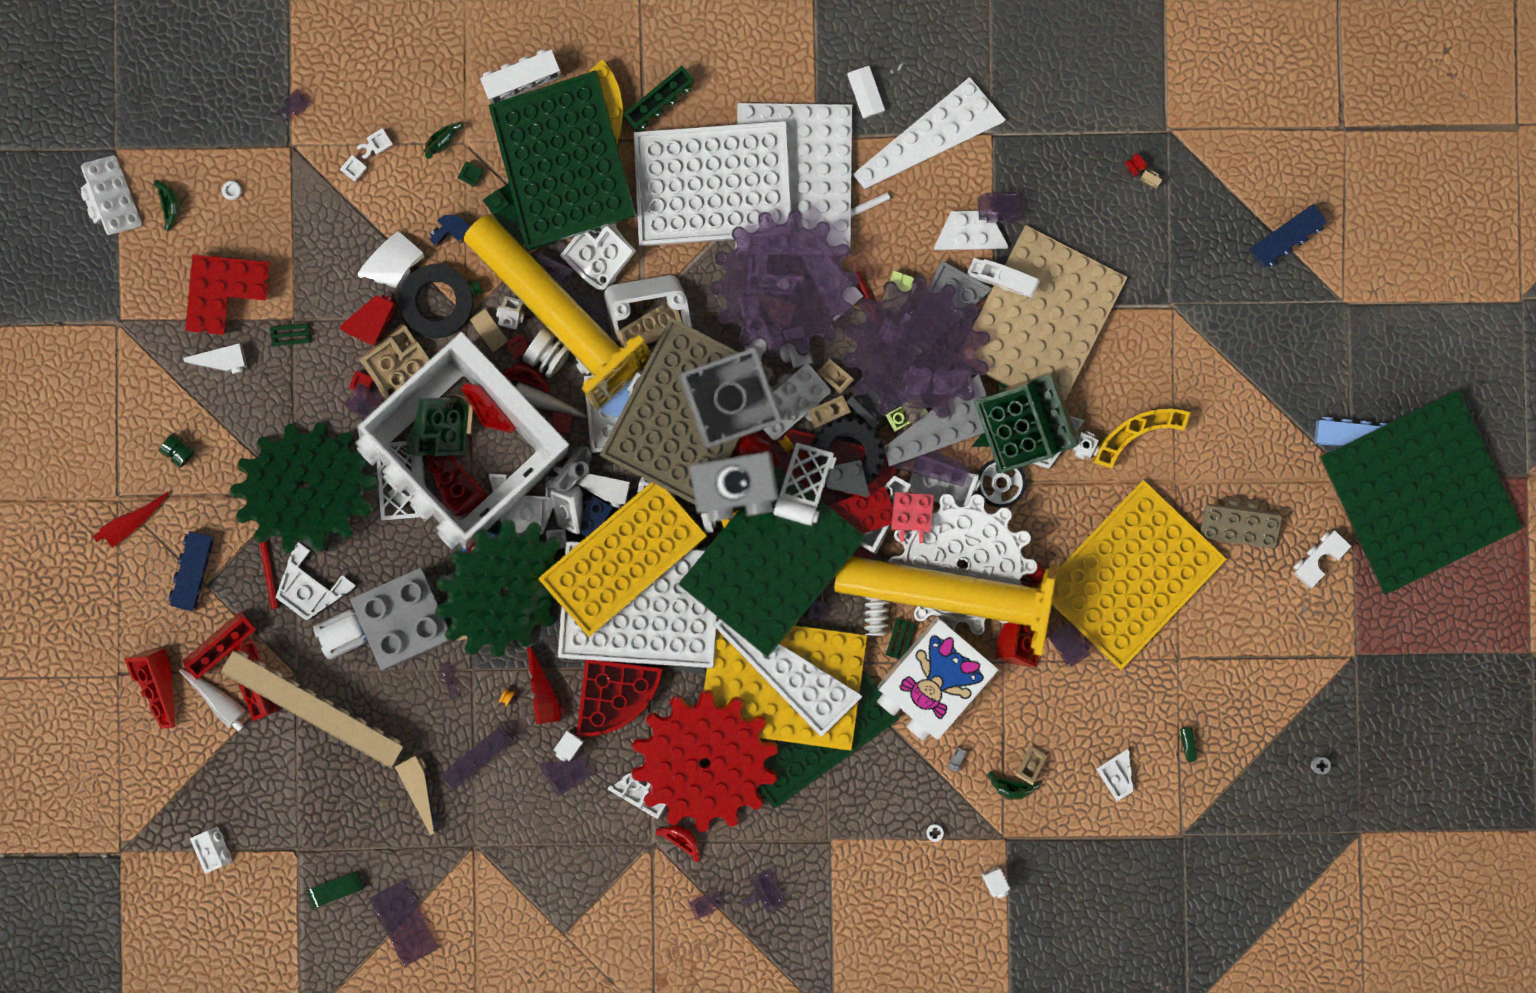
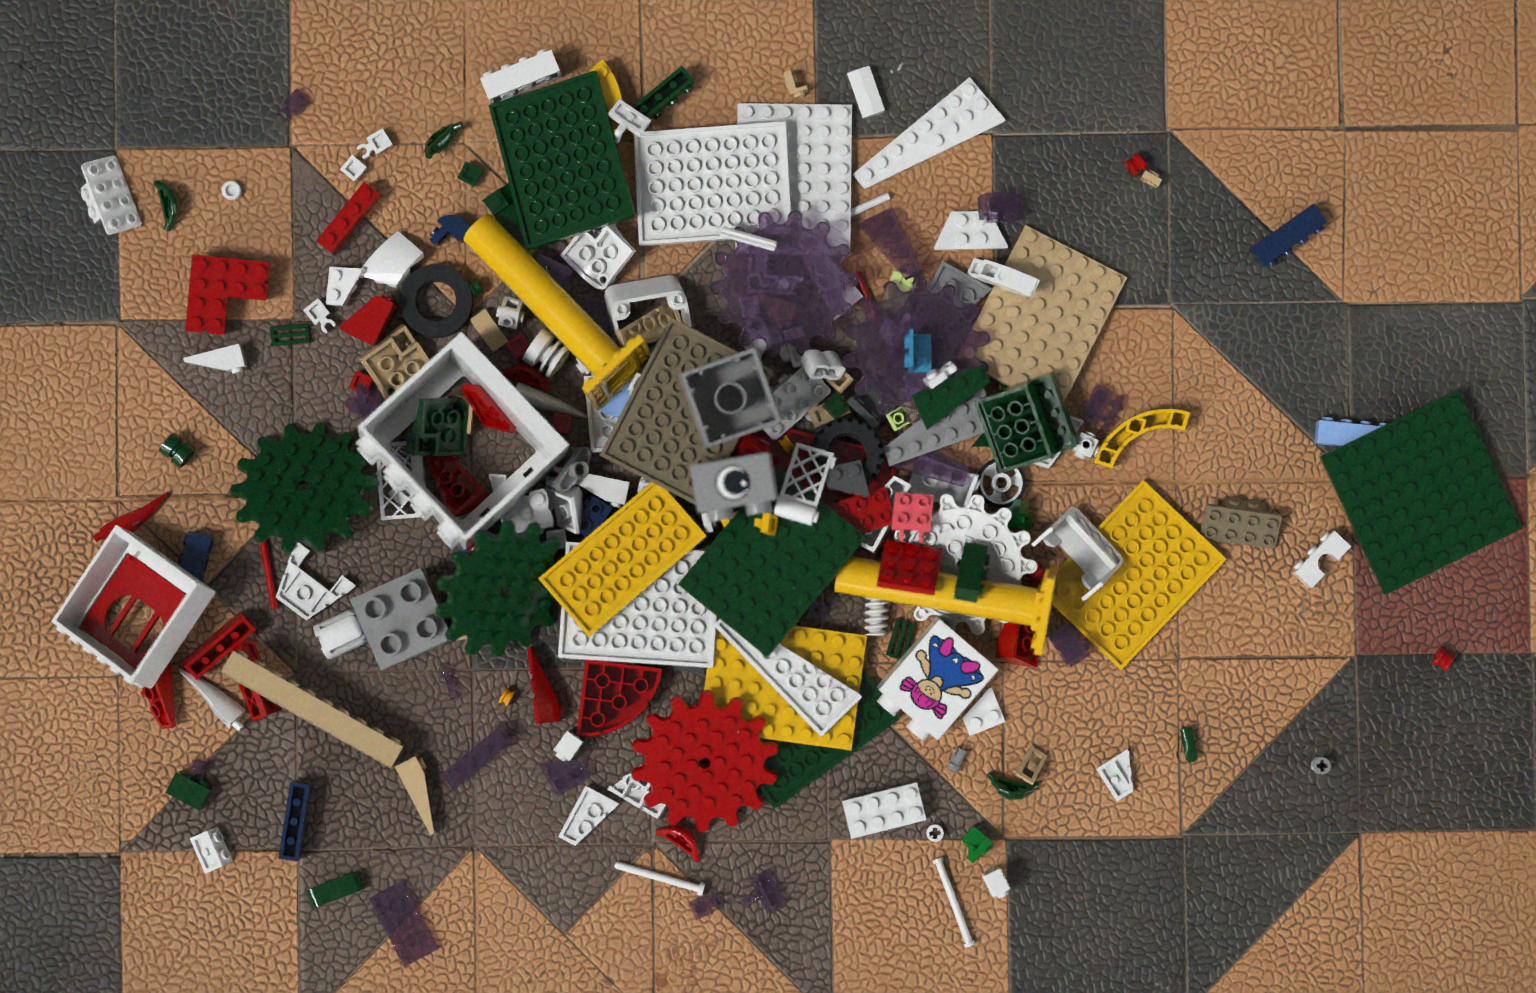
(116, 574): none -> white door
(189, 790): none -> dark green brick
(197, 766): none -> plate
(295, 821): none -> dark blue brick
(318, 314): none -> white plate
(342, 284): none -> white wing
(348, 218): none -> red brick
(540, 504): none -> white brick
(586, 814): none -> white wing
(628, 119): none -> white plate
(661, 877): none -> white bar
(748, 238): none -> white axle
(767, 524): none -> yellow tile
(791, 83): none -> tan bracket
(822, 364): none -> white brick
(835, 405): none -> dark green plate
(884, 810): none -> white brick
(892, 241): none -> wing
(909, 567): none -> red plate
(919, 352): none -> dark azure bracket
(938, 375): none -> white plate
(948, 395): none -> dark green wing
(953, 901): none -> white bar
(971, 572): none -> dark green brick
(976, 843): none -> green brick
(983, 714): none -> white wing
(1021, 517): none -> green brick
(1085, 546): none -> white windscreen
(1096, 405): none -> plate
(1442, 659): none -> red wheel

